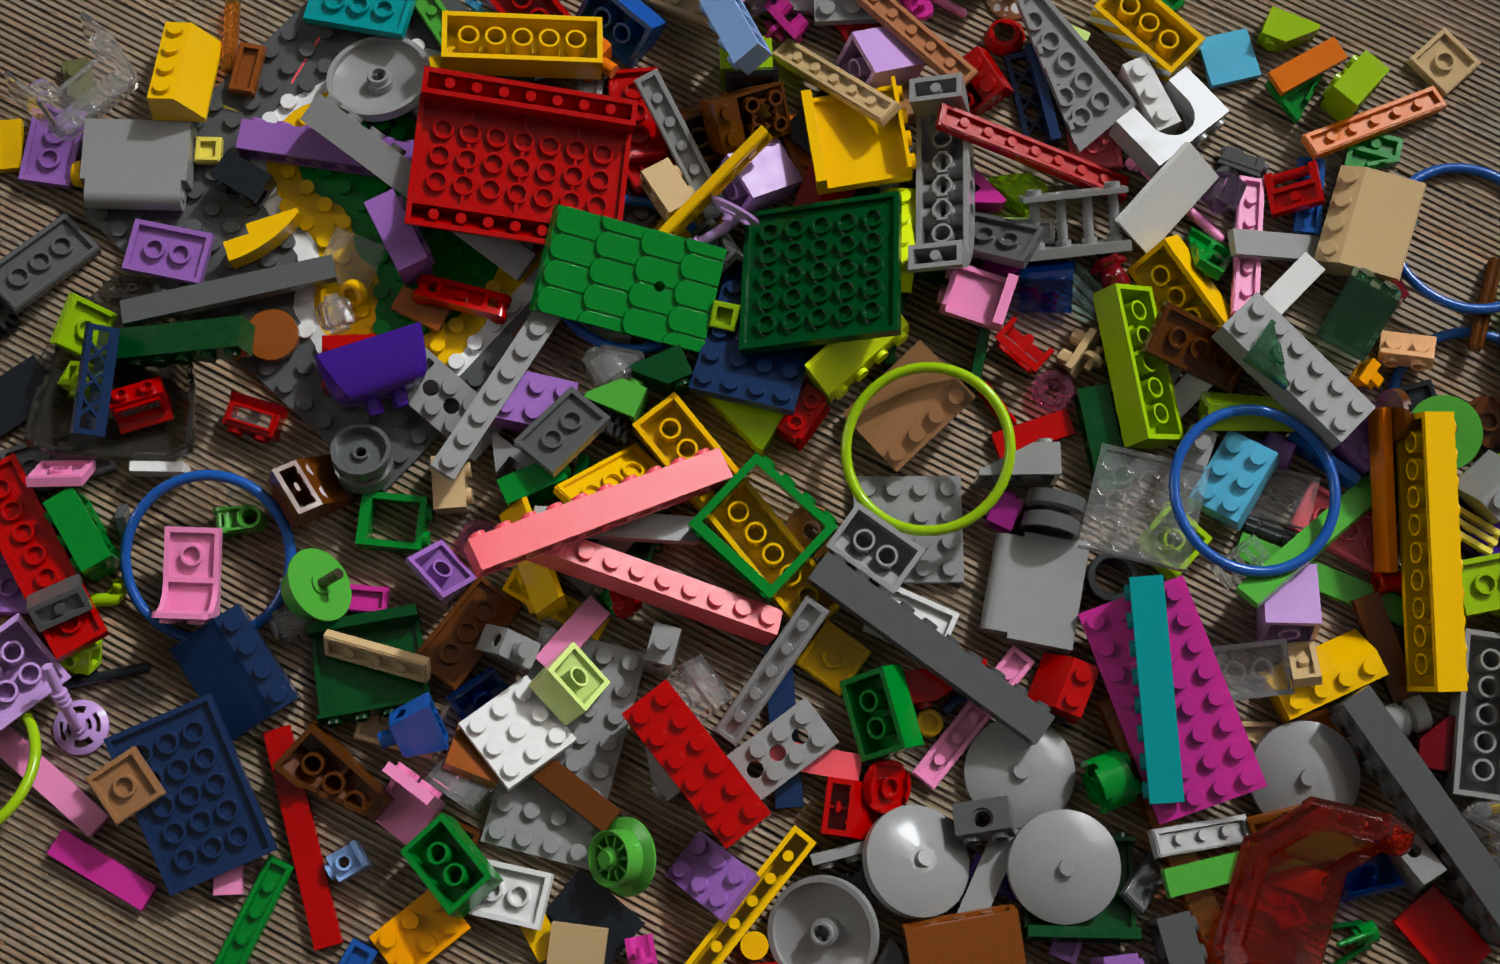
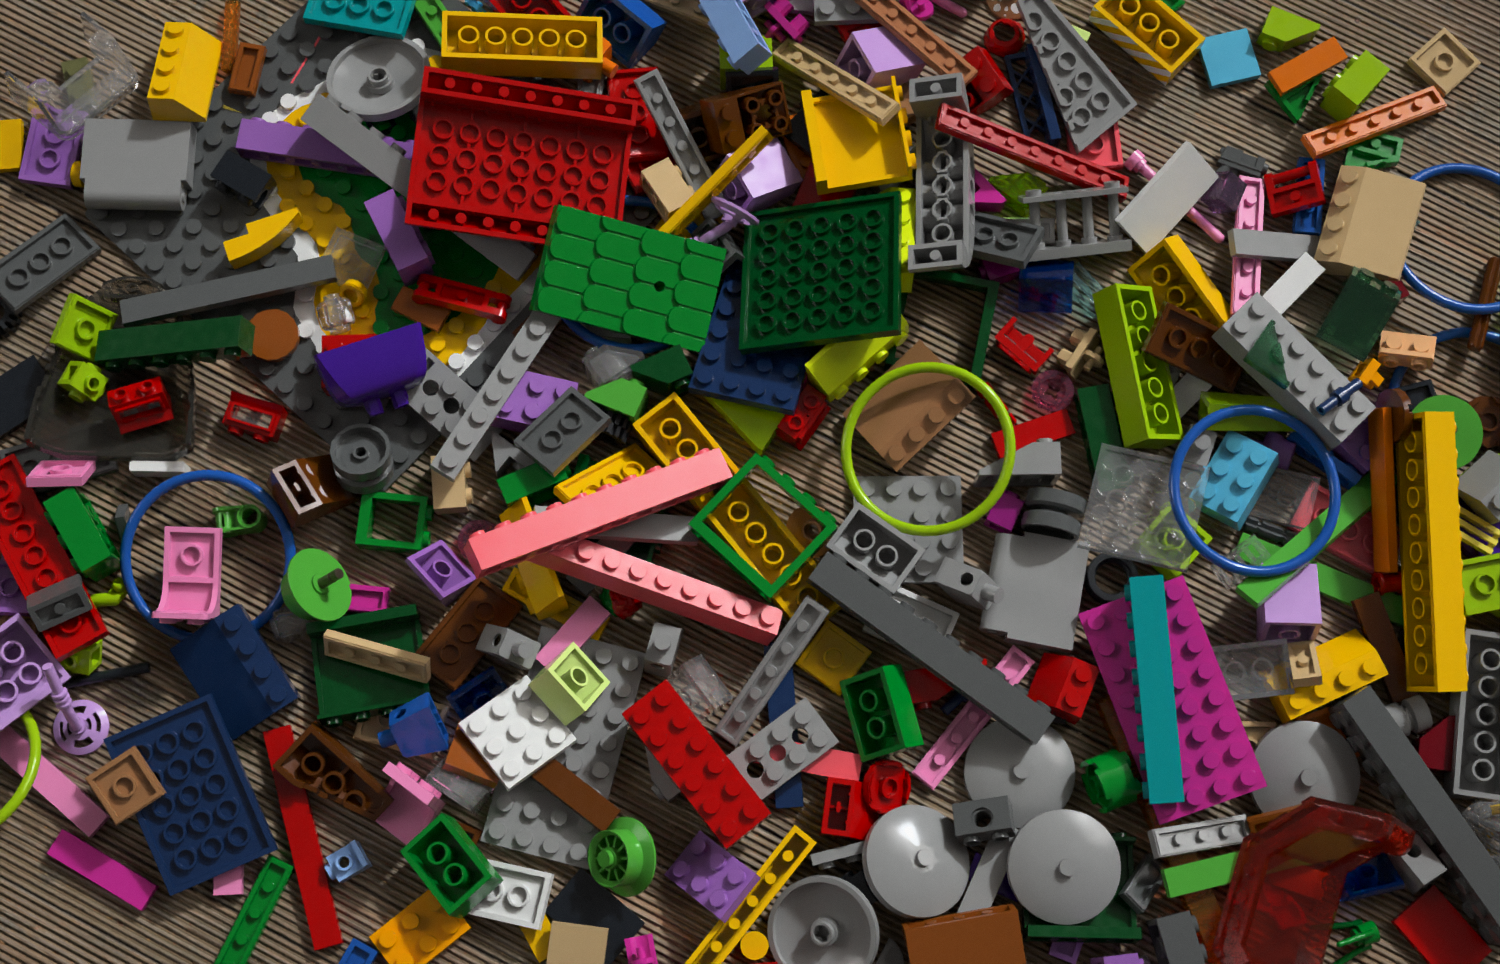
(100, 381): dark blue fence -> none
(168, 252): medium lavender plate -> none
(208, 150): light yellow tile -> none
(725, 315): lime slope -> none
(930, 723): yellow tile -> none
(977, 296): bright pink panel -> none
(977, 588): none -> light grey torso
(1110, 269): dark red animal -> none
(1151, 98): white brick -> none
(1152, 148): arch -> none
(1208, 254): green wing -> none
(1339, 396): none -> dark blue bar

